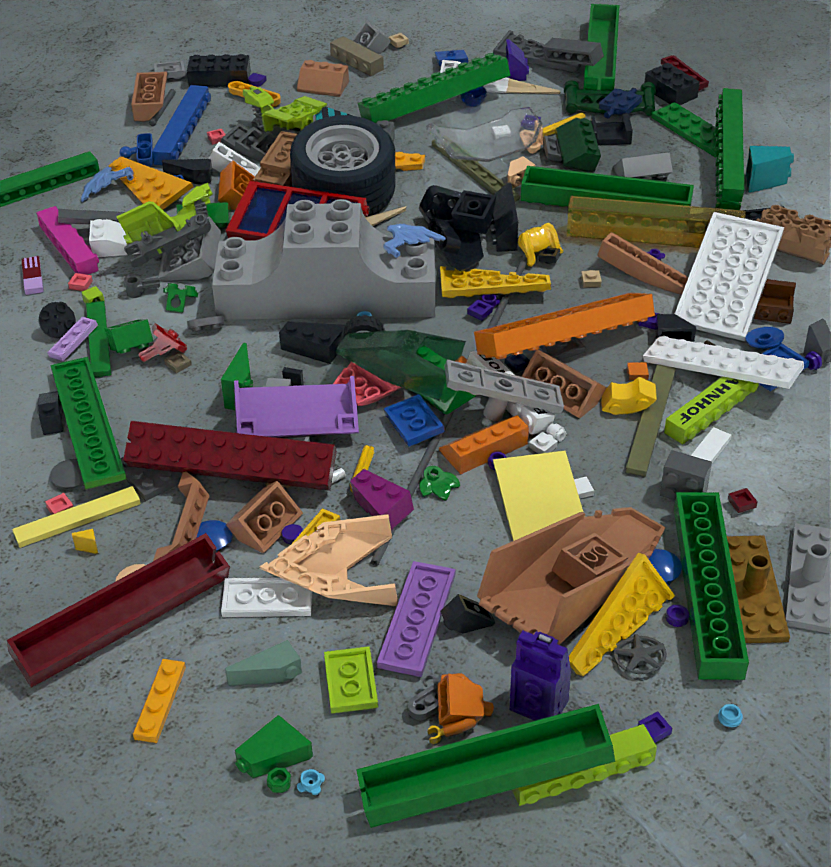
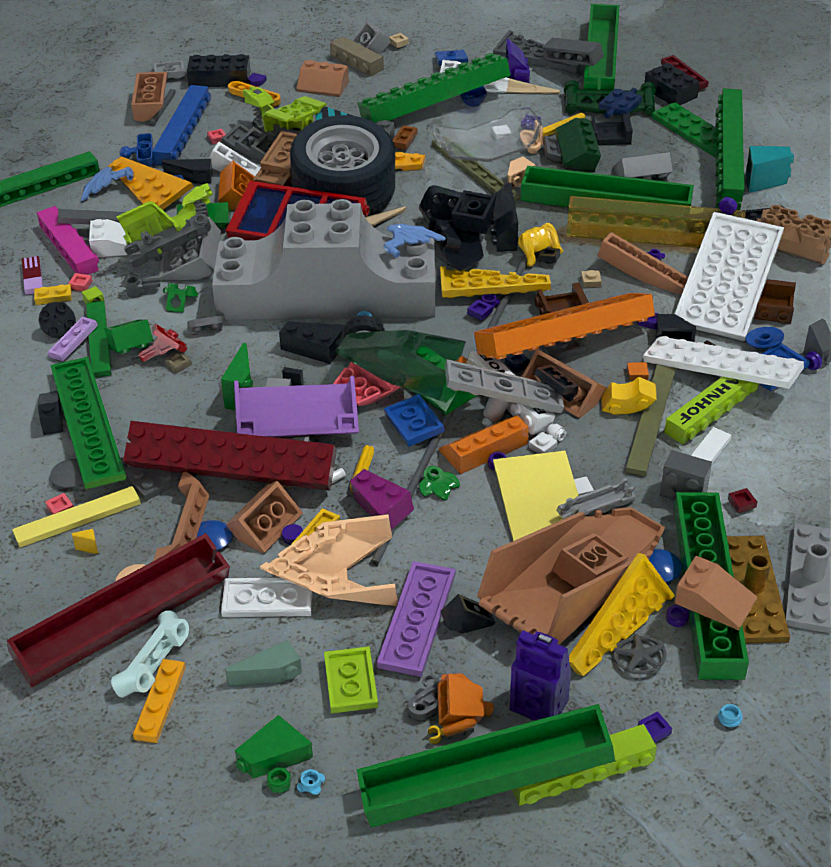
(52, 294): none -> yellow plate
(139, 675): none -> light aqua plate
(405, 137): none -> dark orange plate
(522, 75): none -> dark purple plate
(558, 381): none -> black bracket
(560, 301): none -> reddish brown panel
(600, 499): none -> light grey piece
(714, 593): none -> nougat slope
(728, 205): none -> dark purple tile

